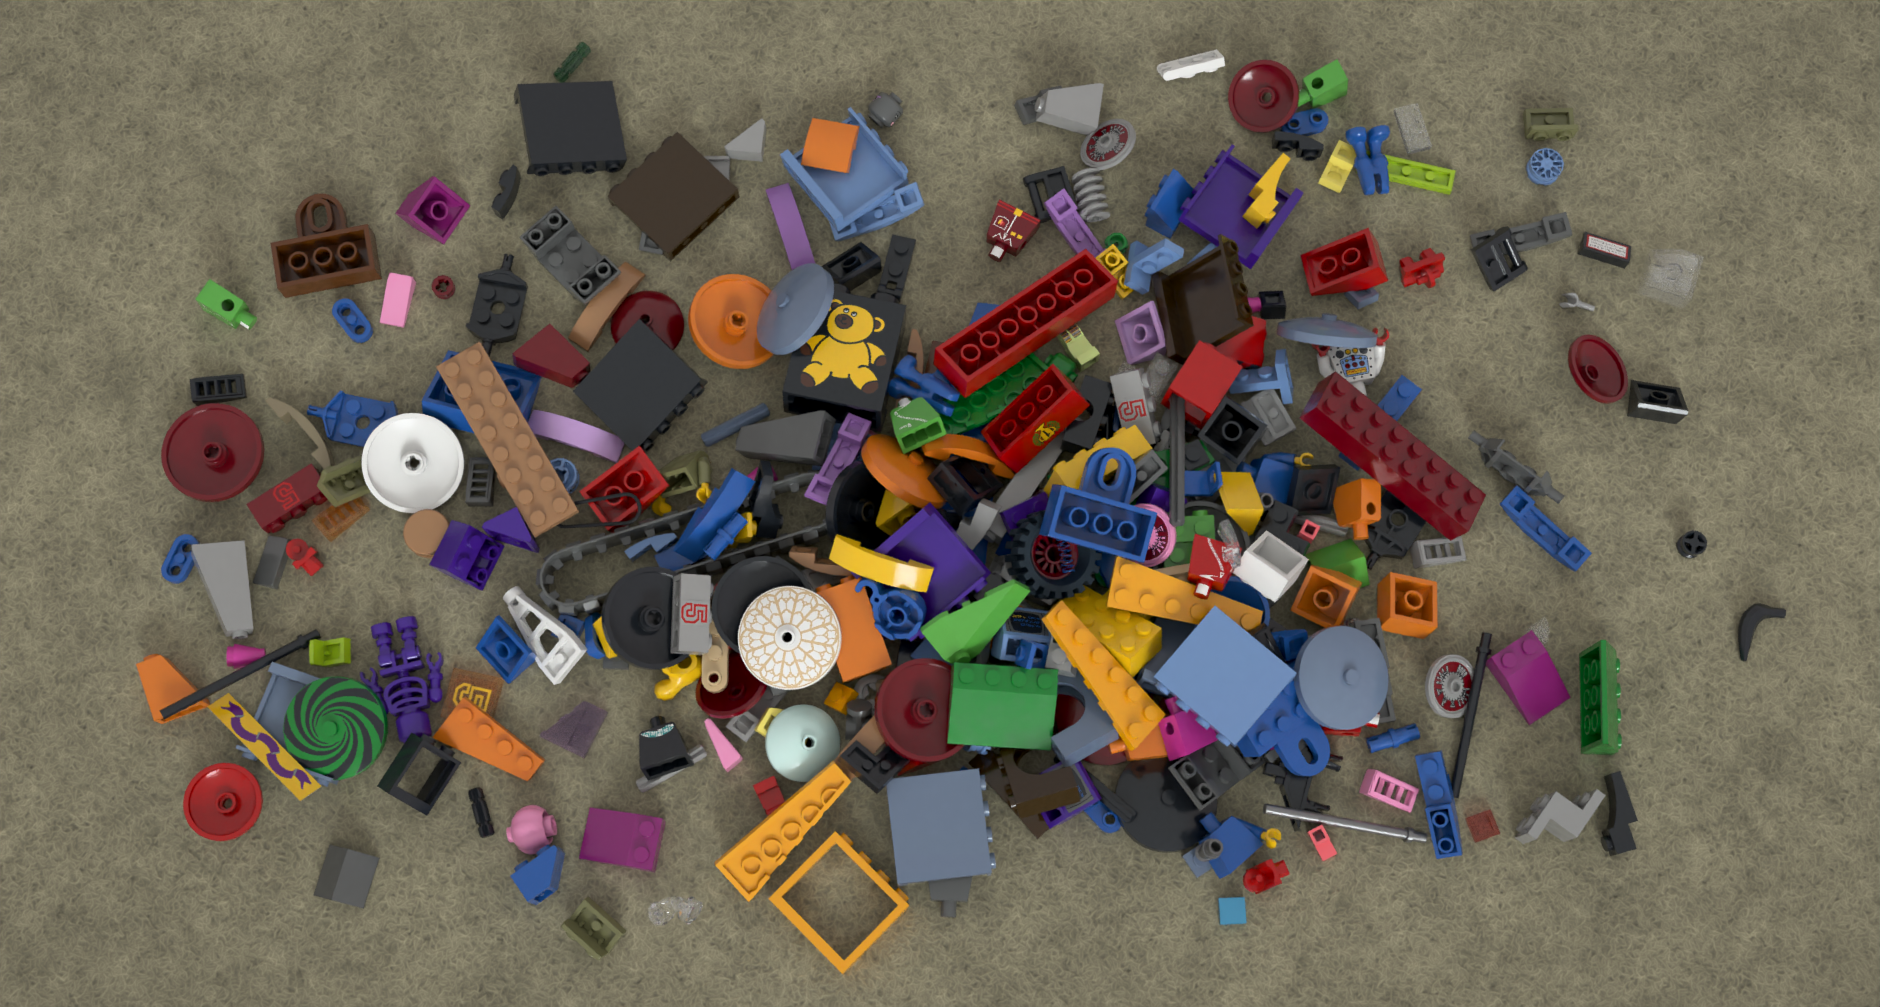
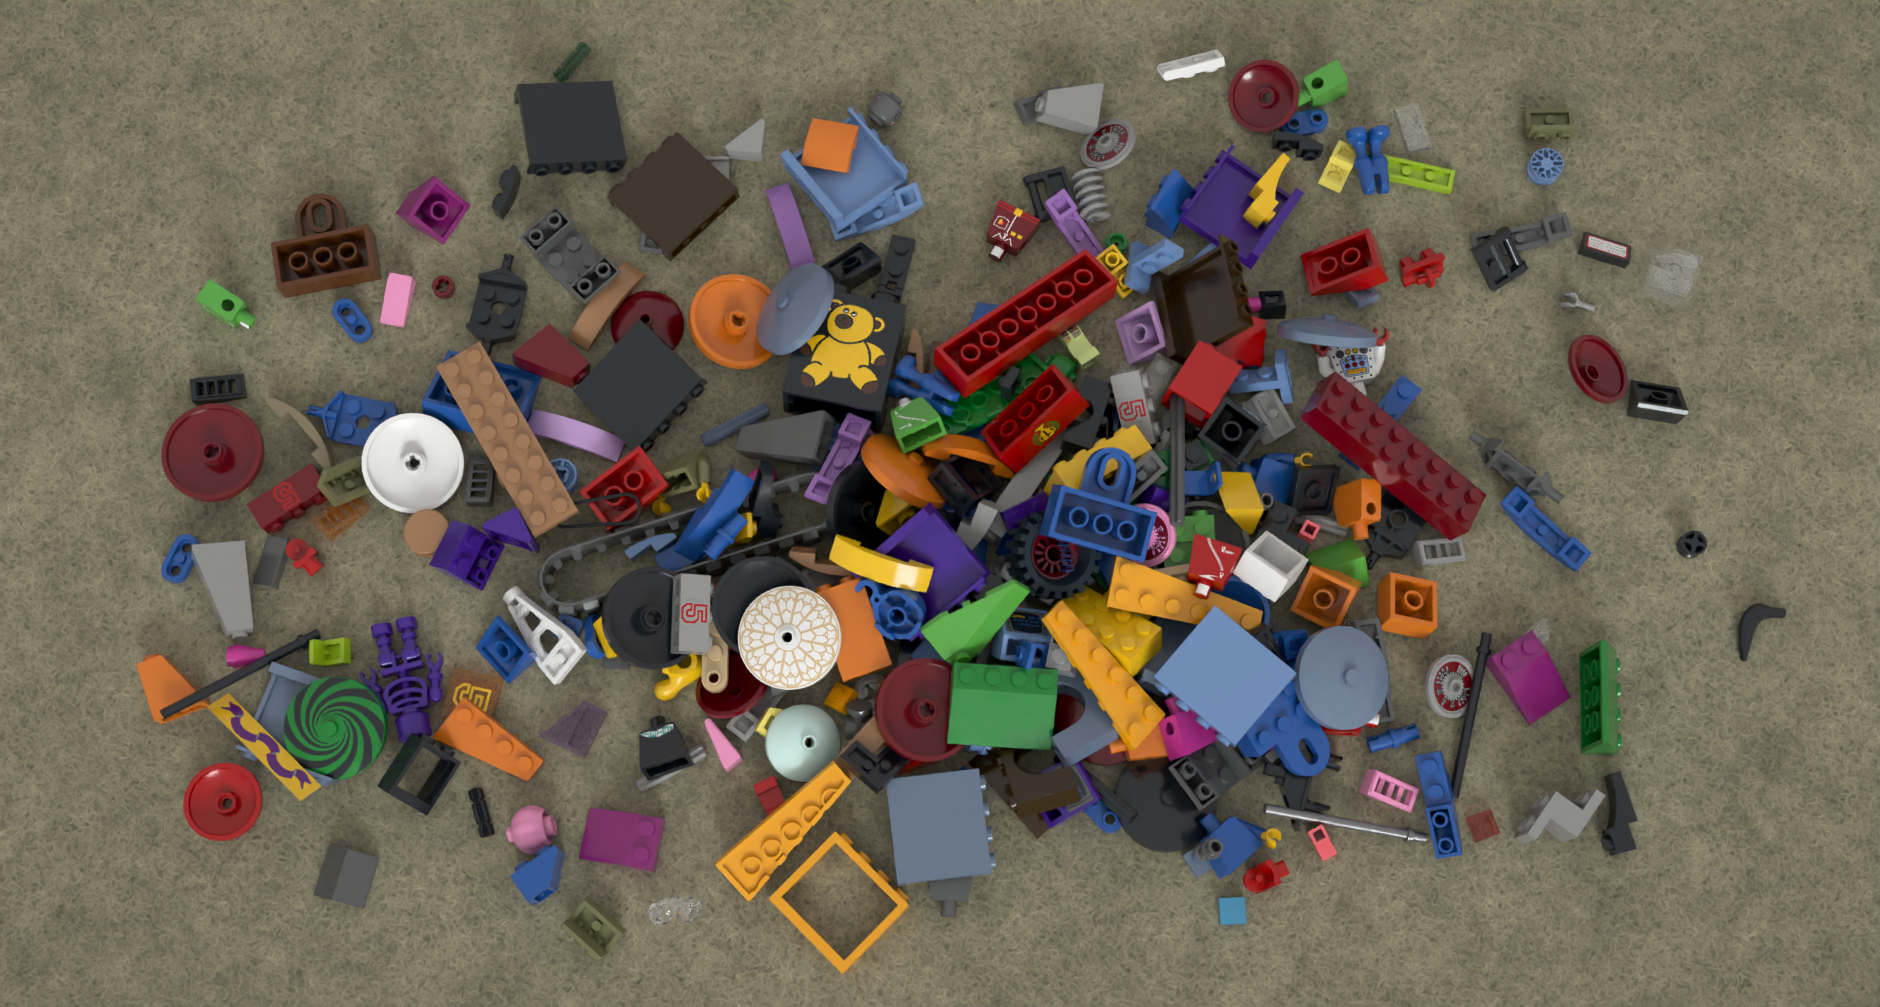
(1009, 382): none -> black plate
(1232, 552): clear slope -> none

